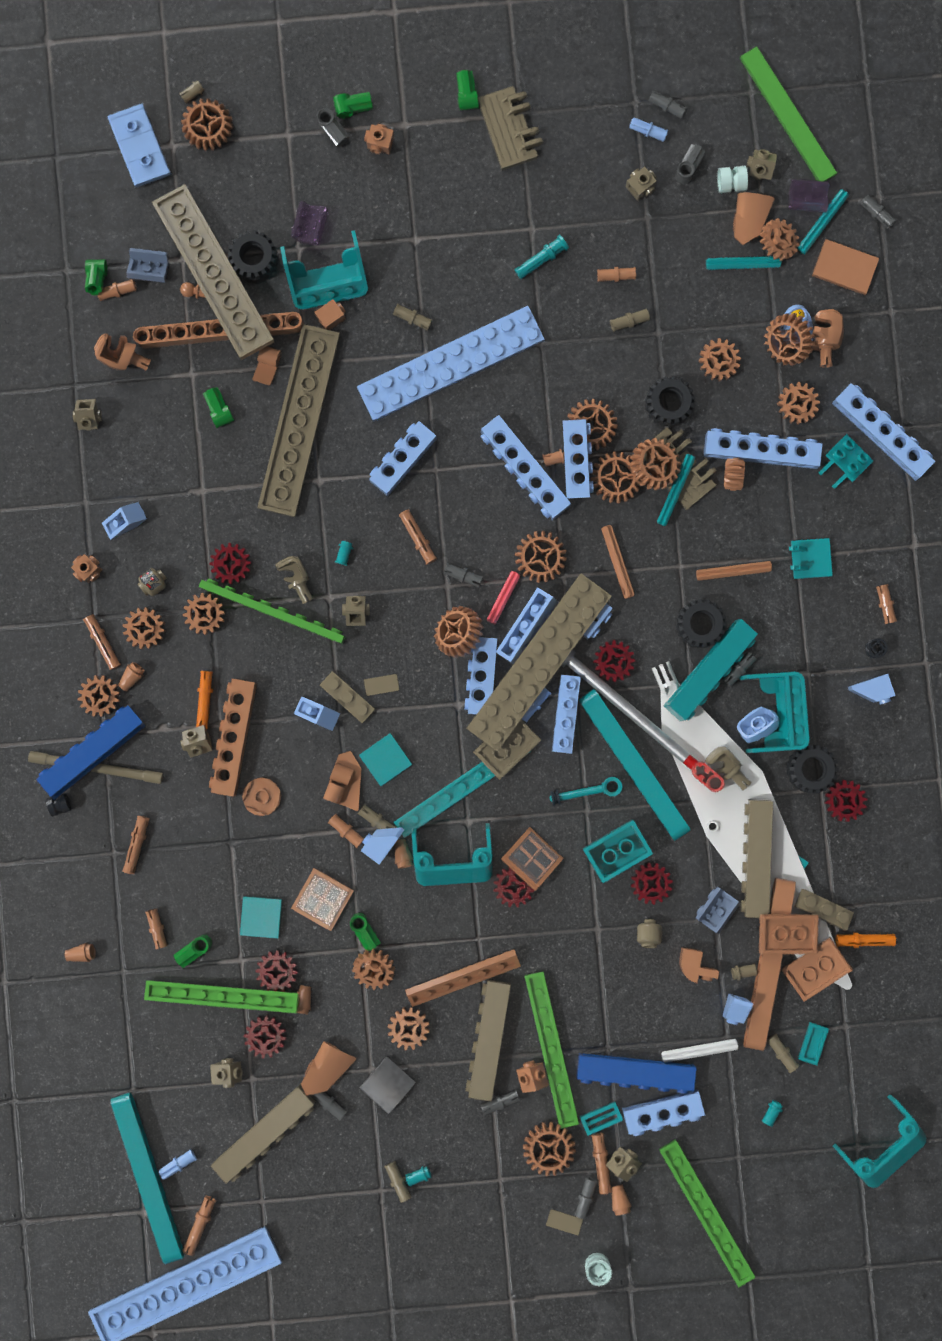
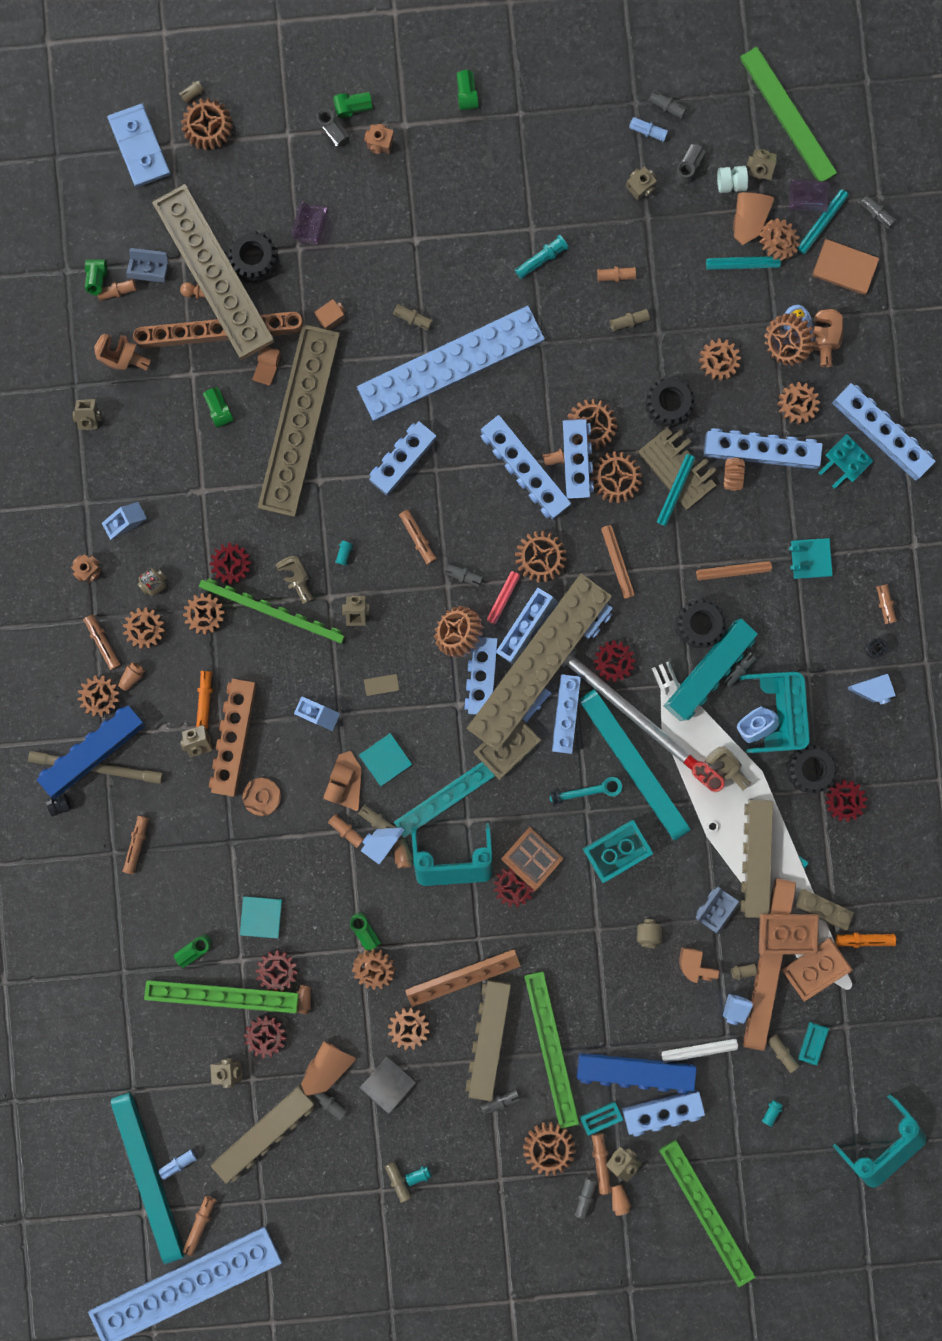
(81, 953): nougat cone -> none
(156, 928): nougat pin -> none
(322, 899): clear piece -> none
(326, 283): teal windscreen -> none
(347, 697): dark tan plate -> none
(508, 130): dark tan hinge -> none
(532, 1076): nougat brick -> none
(564, 1222): dark tan sticker -> none
(598, 1269): light aqua wheel -> none
(645, 890): dark red gear -> none
(658, 479): nougat gear -> none

